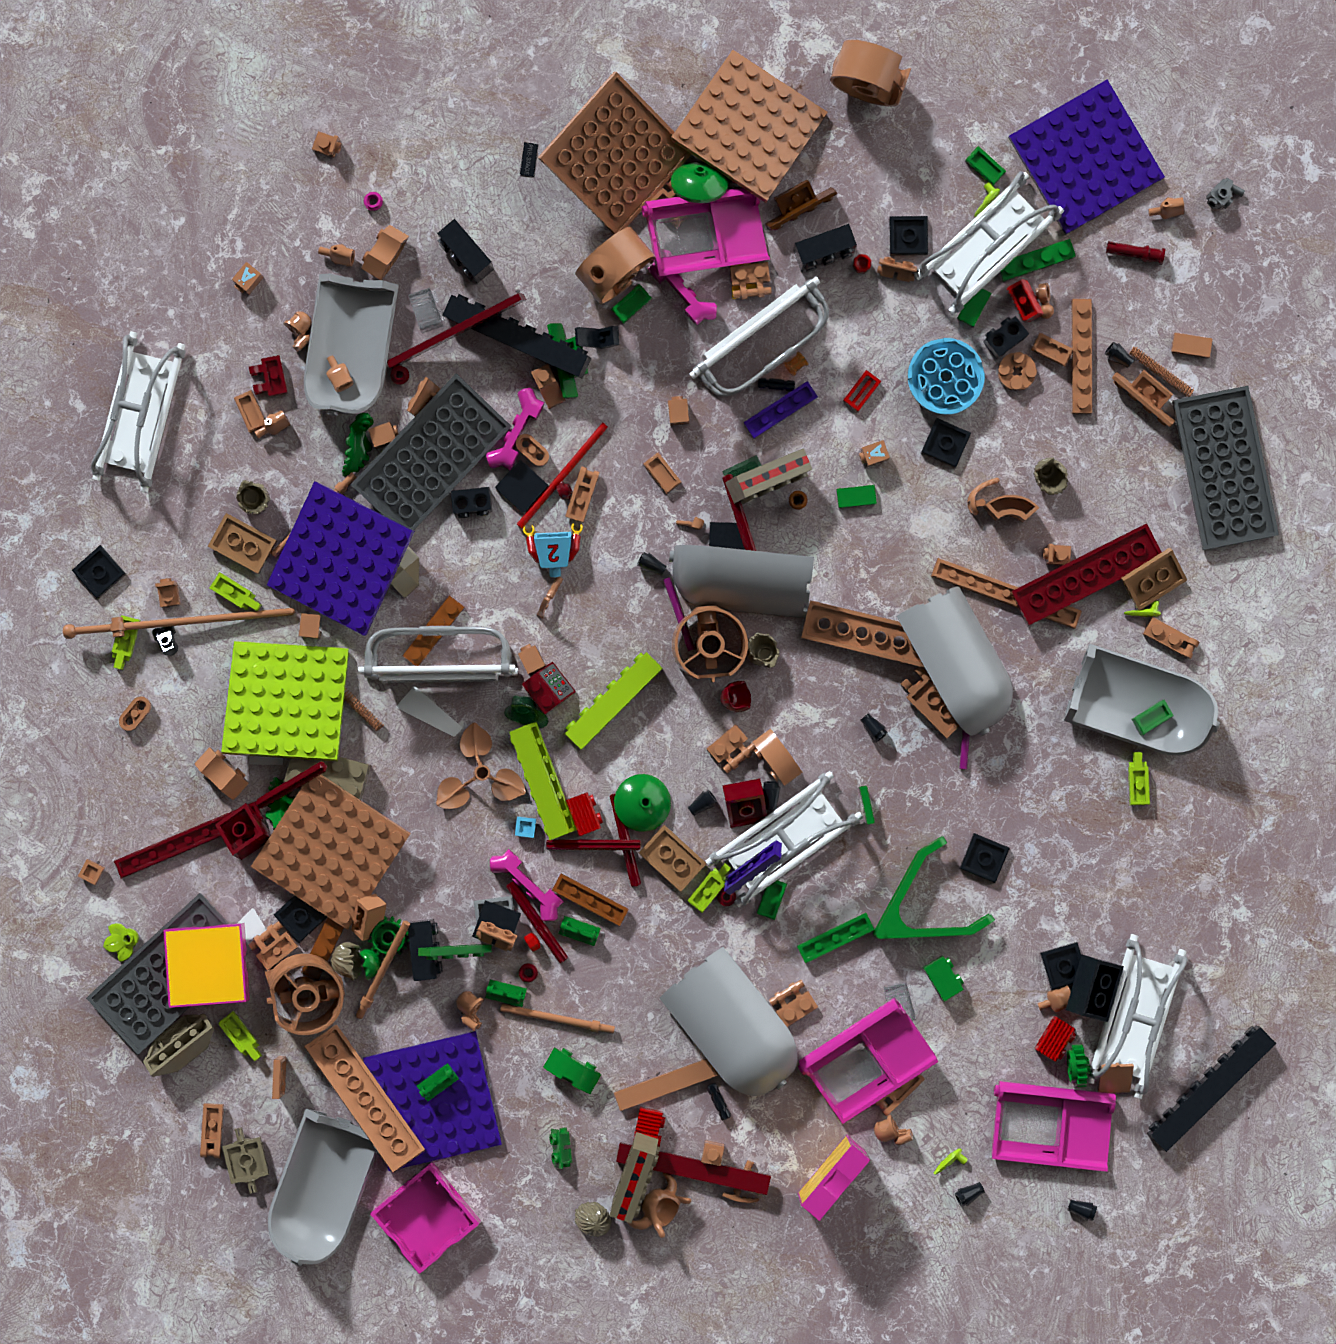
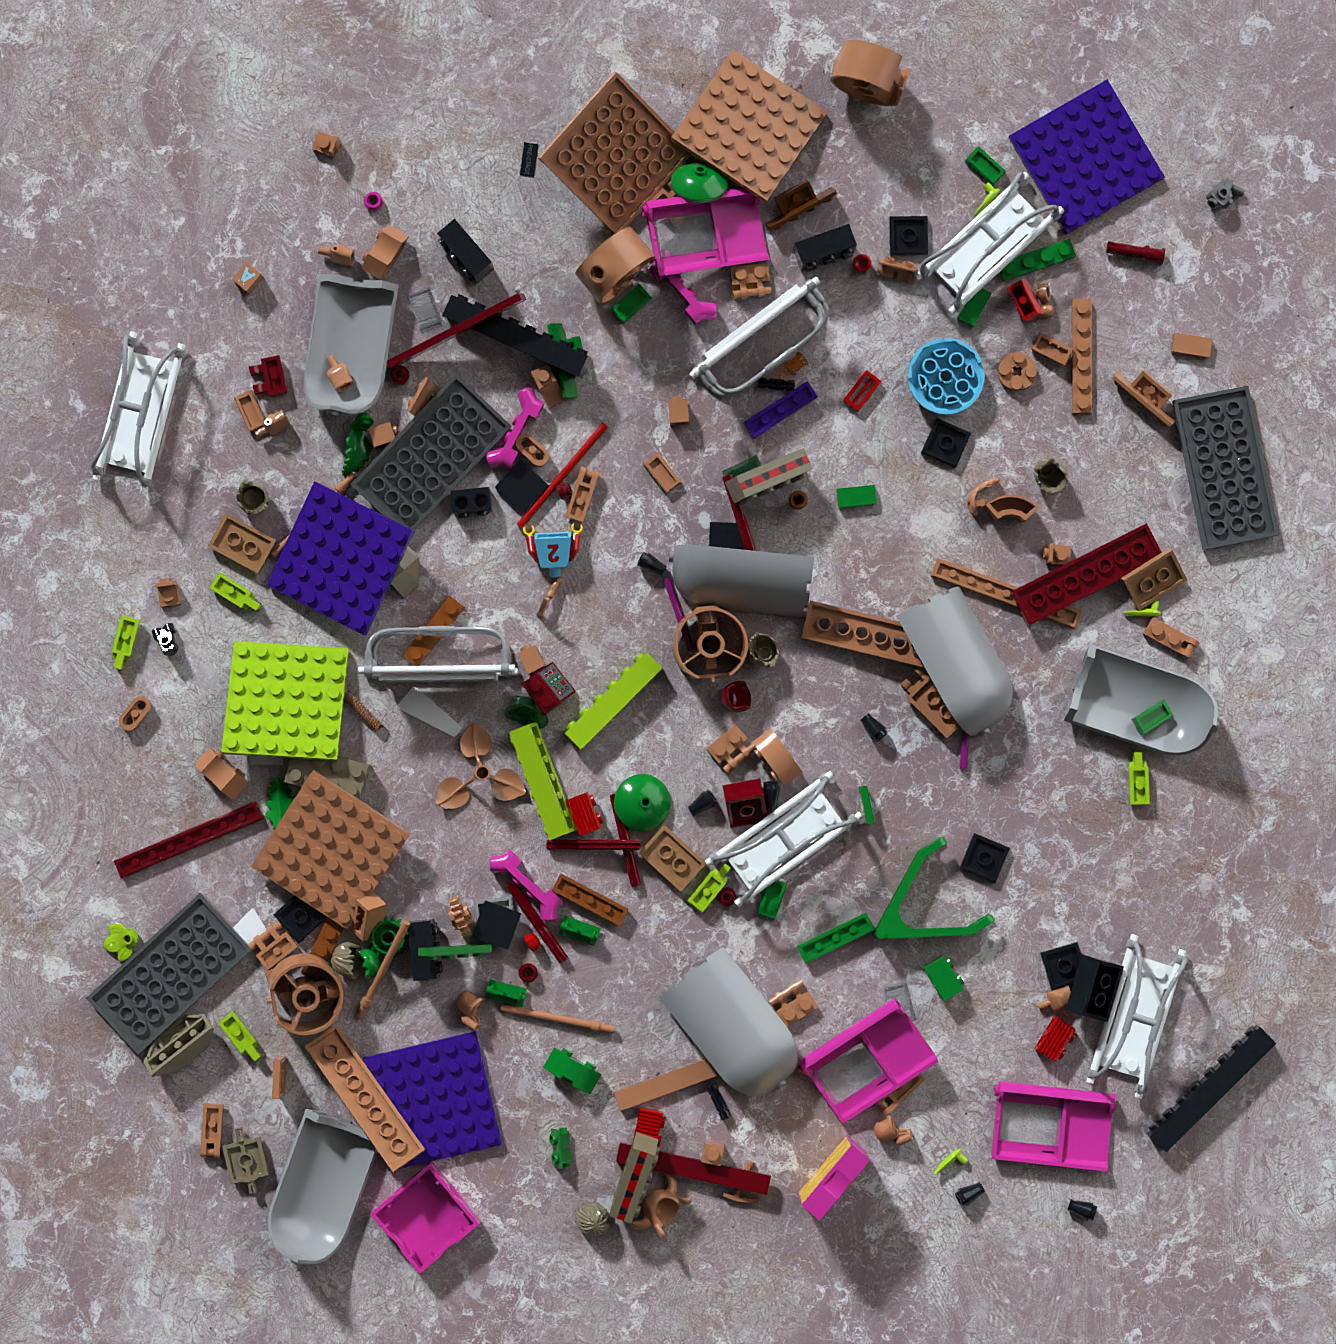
(91, 871): nougat plate -> none
(99, 571): black tile -> none
(118, 626): nougat bar -> none
(206, 965): yellow tile -> none
(243, 831): dark red slope -> none
(291, 785): dark red axle -> none
(299, 325): nougat piece -> none
(310, 626): nougat panel -> none
(437, 1082): green hinge -> none
(460, 916): none -> nougat gear
(488, 931): nougat hinge -> none
(525, 827): medium azure plate -> none
(597, 338): black bracket -> none
(697, 523): nougat hand -> none
(753, 867): dark purple plate -> none
(874, 454): nougat brick -> none
(1008, 340): black brick -> none
(1077, 1066): green gear -> none
(1116, 1079): nougat piece -> none
(1119, 355): black cone -> none
(1169, 208): nougat piece -> none
(1171, 378): nougat piece -> none

